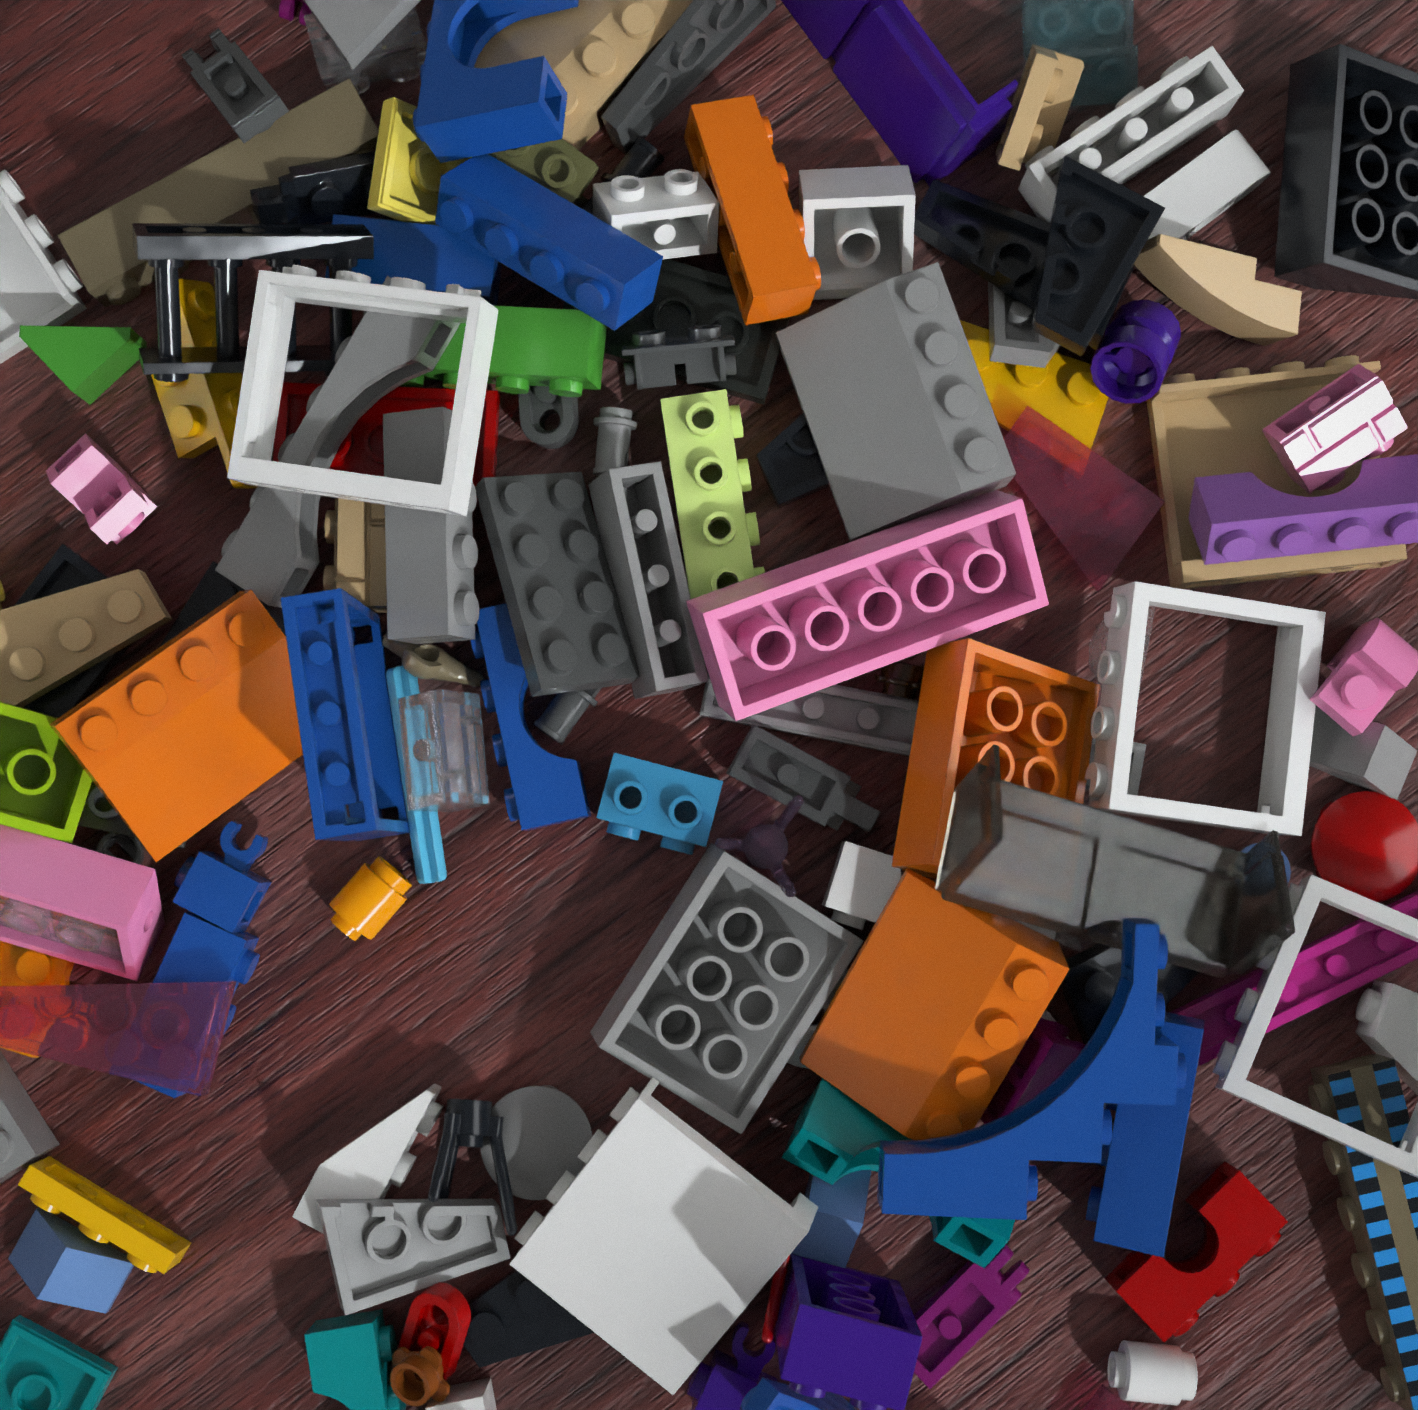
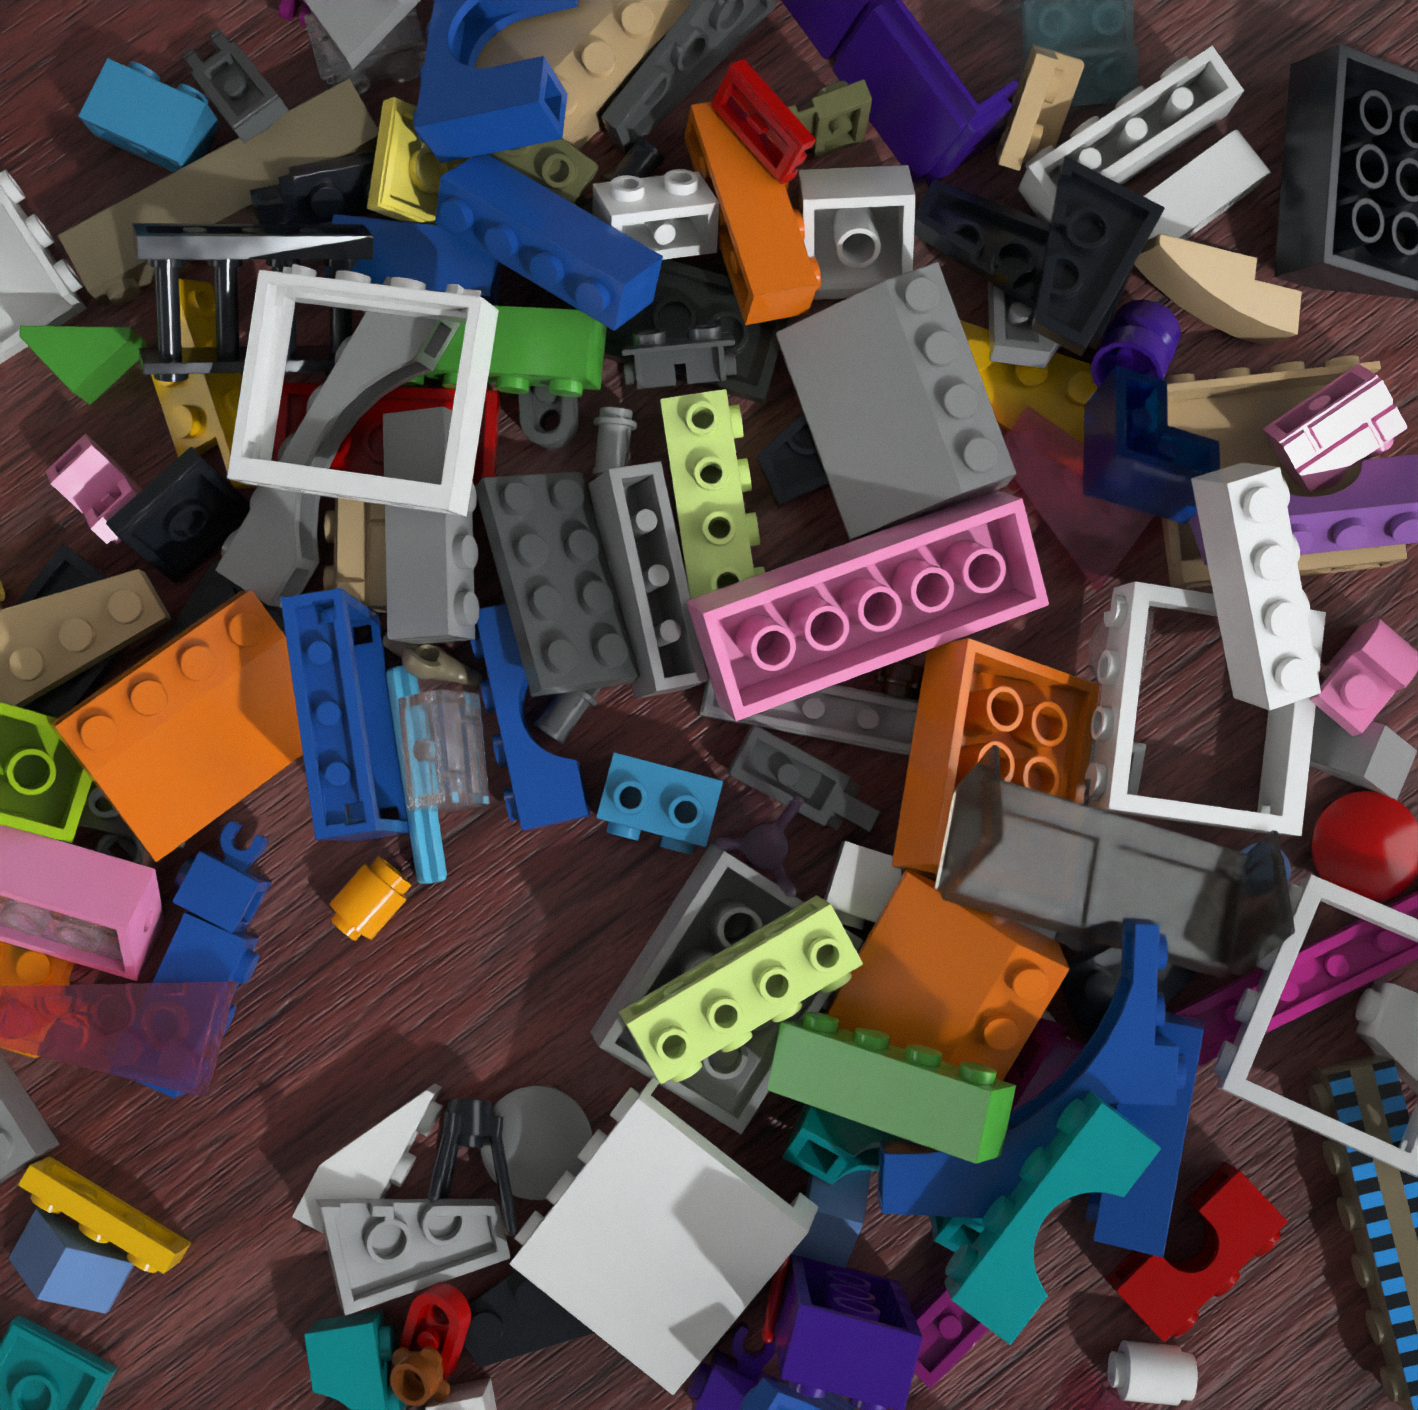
(148, 116): none -> dark azure brick
(181, 515): none -> black tile
(741, 989): none -> yellowish green brick
(766, 115): none -> red tile
(836, 117): none -> olive plate
(893, 1087): none -> bright green brick
(1089, 1154): none -> teal arch
(1134, 453): none -> clear blue brick
(1257, 584): none -> white brick

